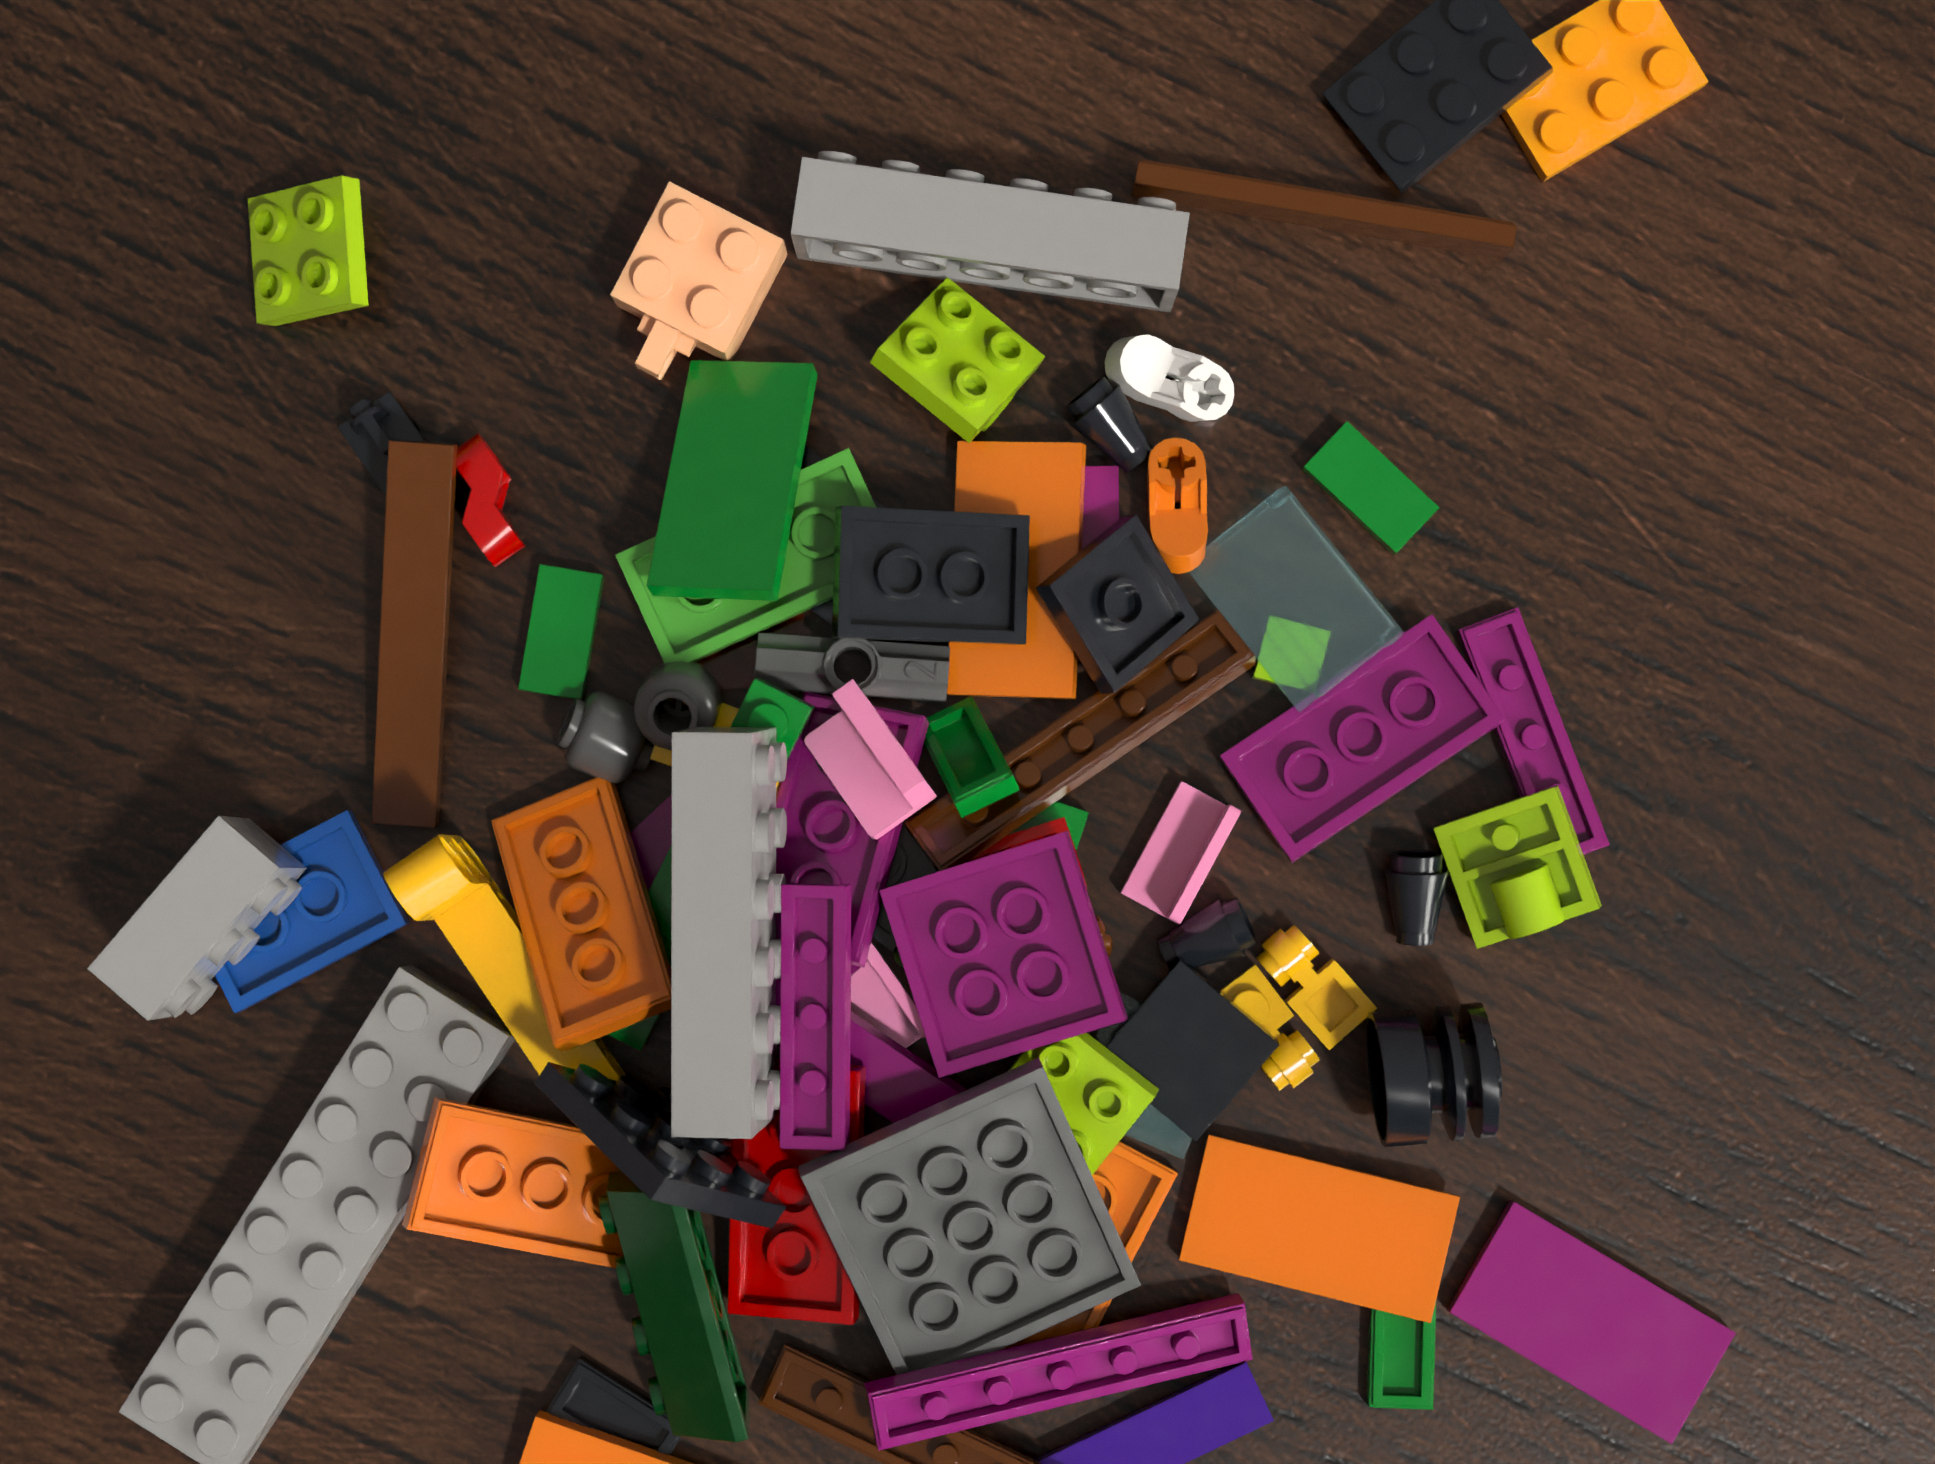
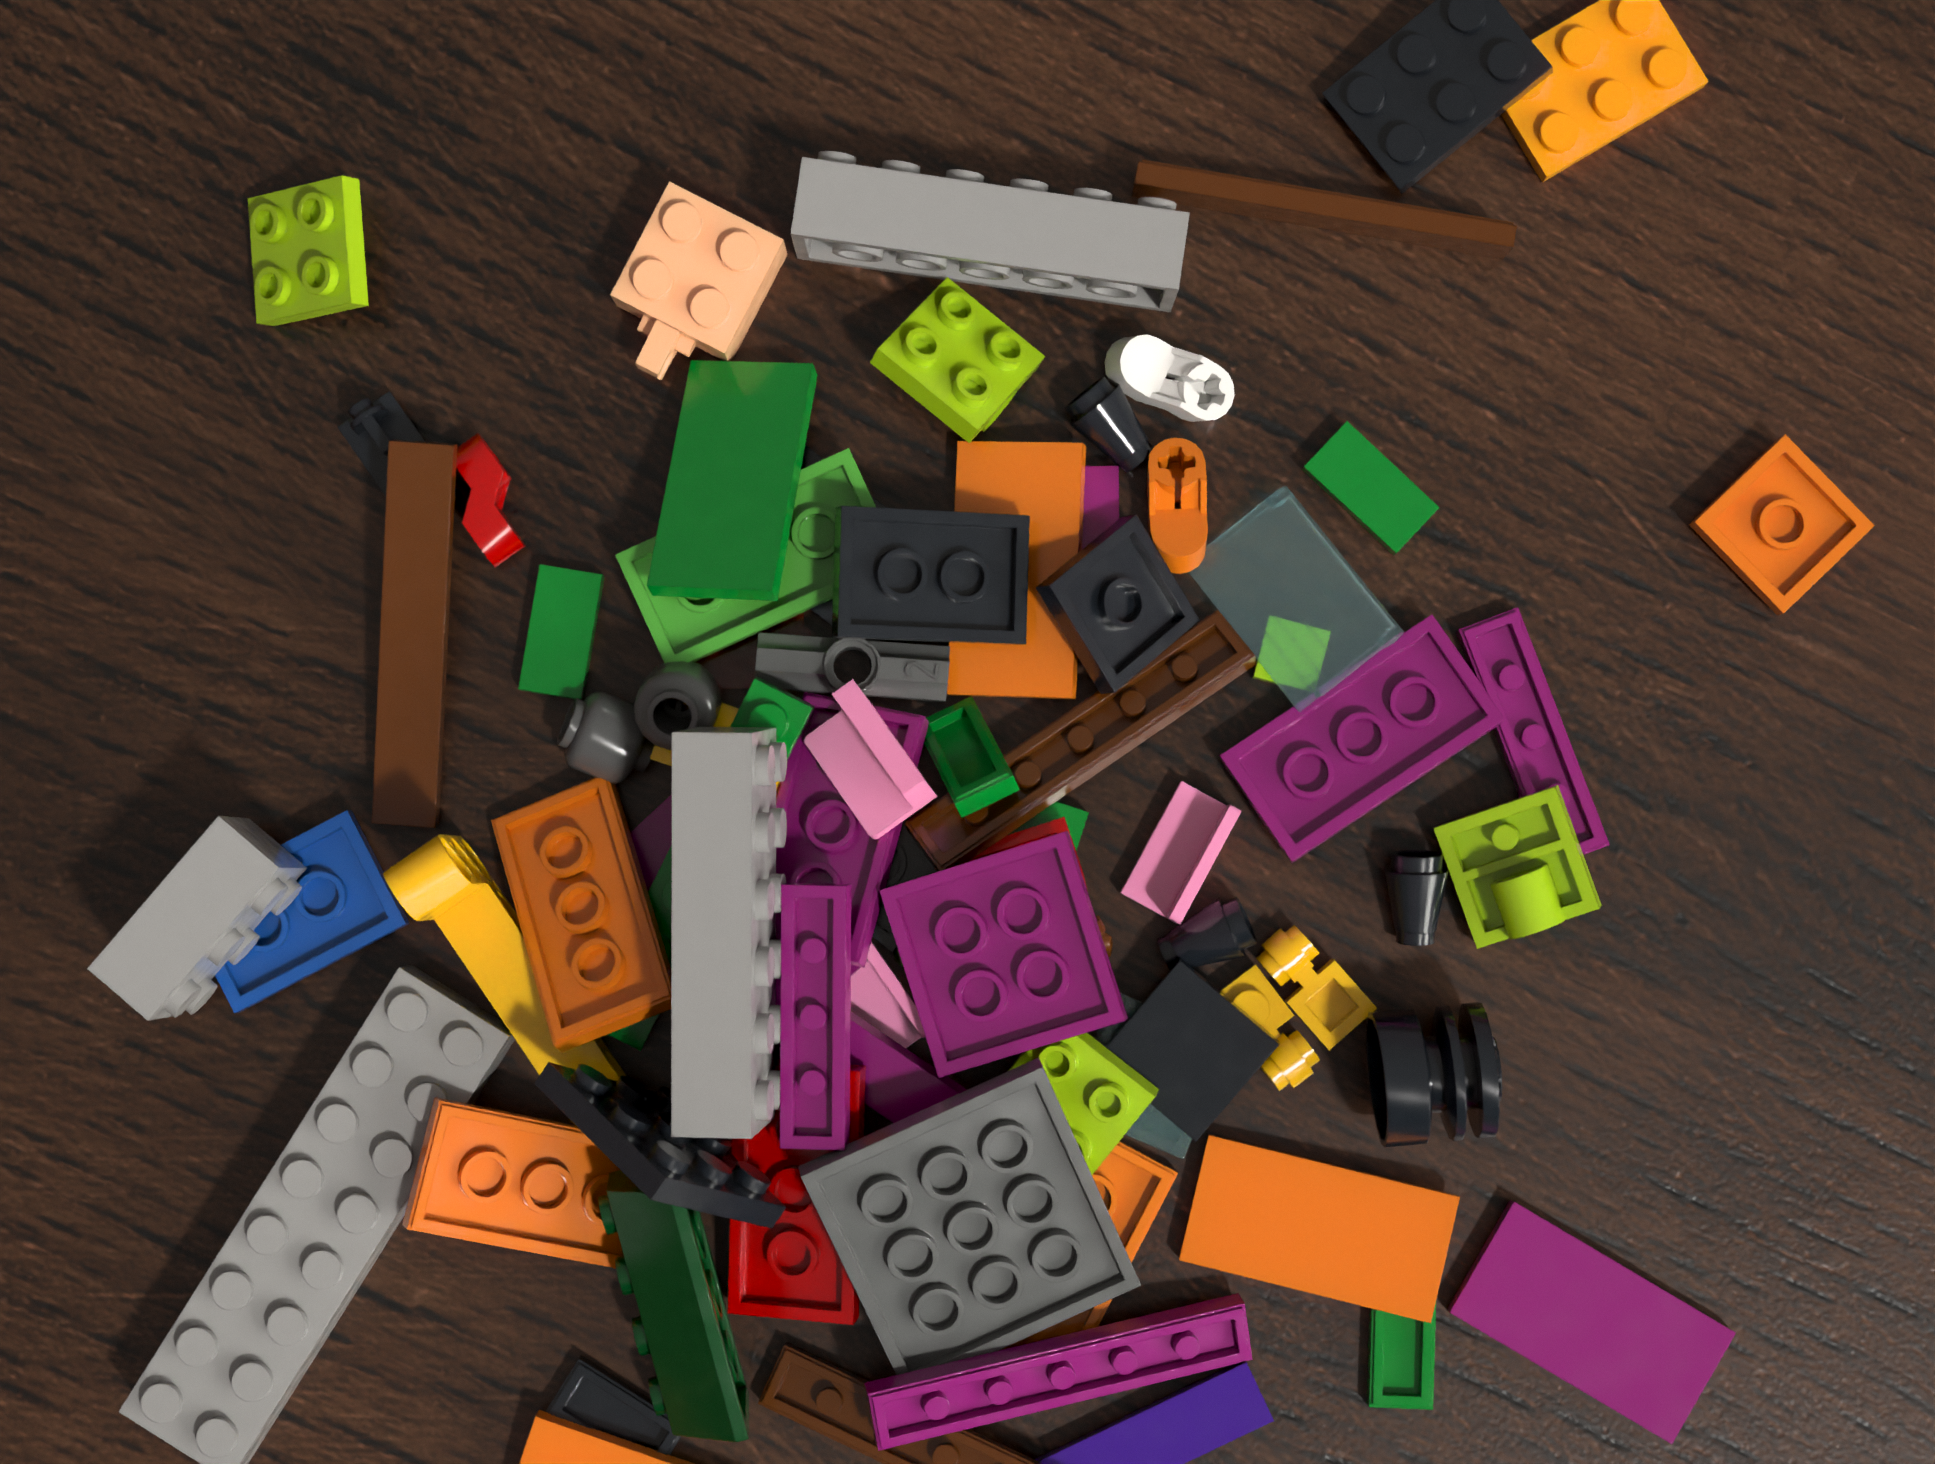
(1781, 525): none -> orange plate

